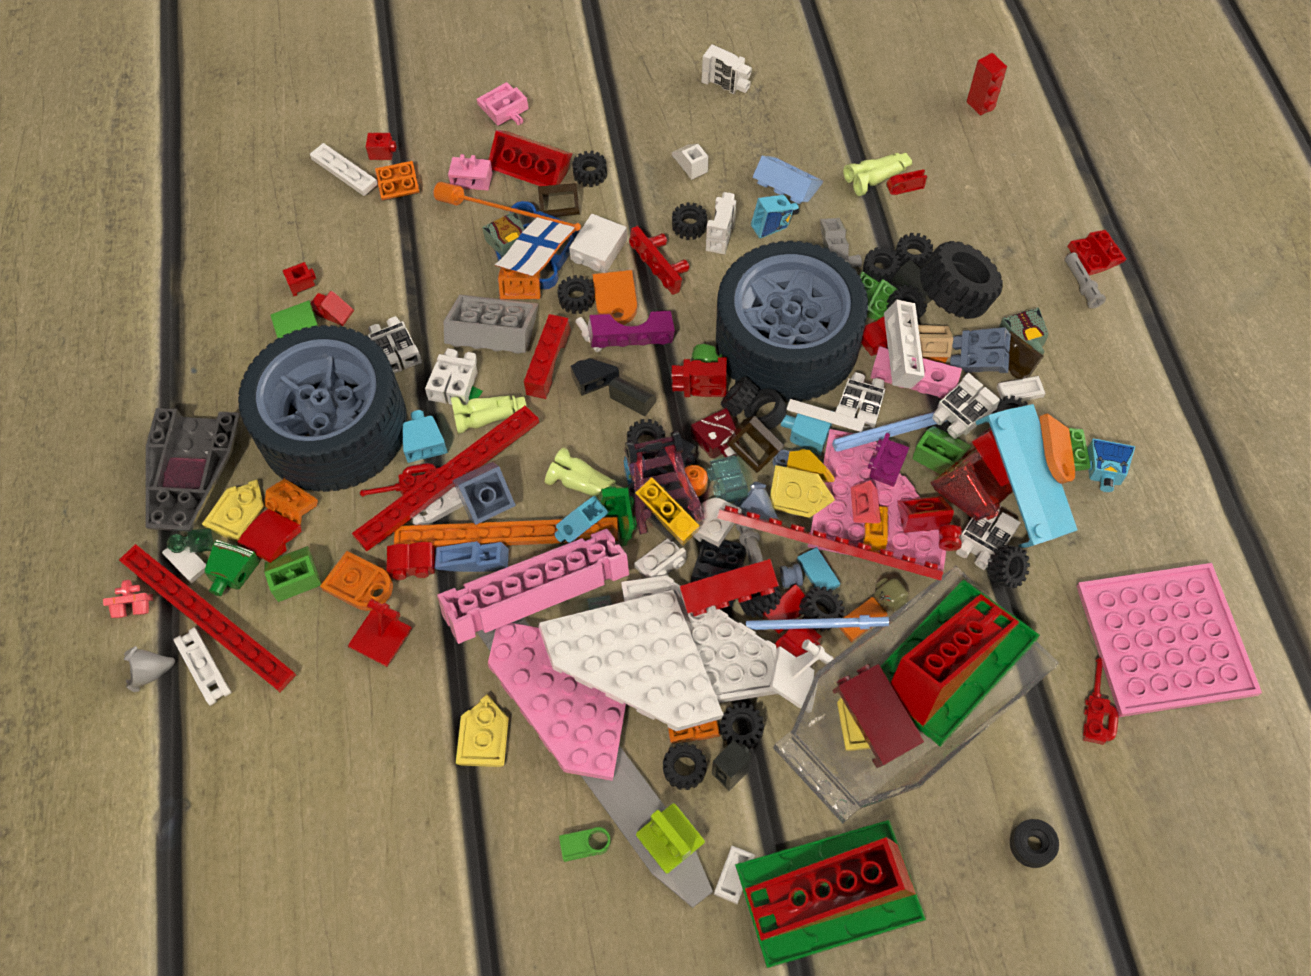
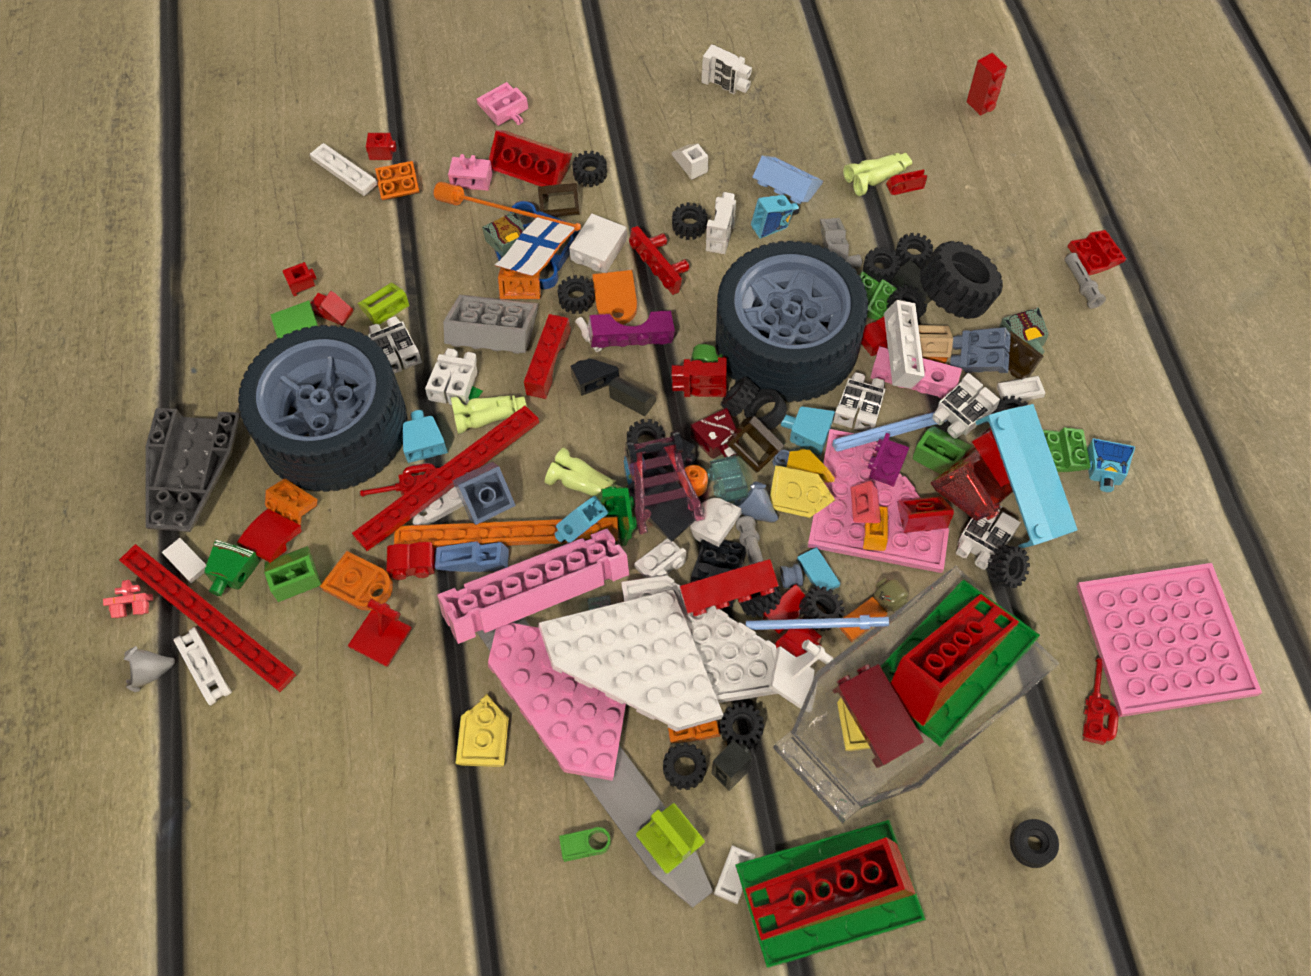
(184, 473): clear pink piece -> none
(197, 540): clear green plate -> none
(235, 511): light yellow tile -> none
(386, 308): none -> lime tile
(668, 511): yellow slope -> none
(825, 415): white sticker -> none
(838, 544): red plate -> none
(950, 537): red wheel -> none
(1057, 449): orange tile -> none

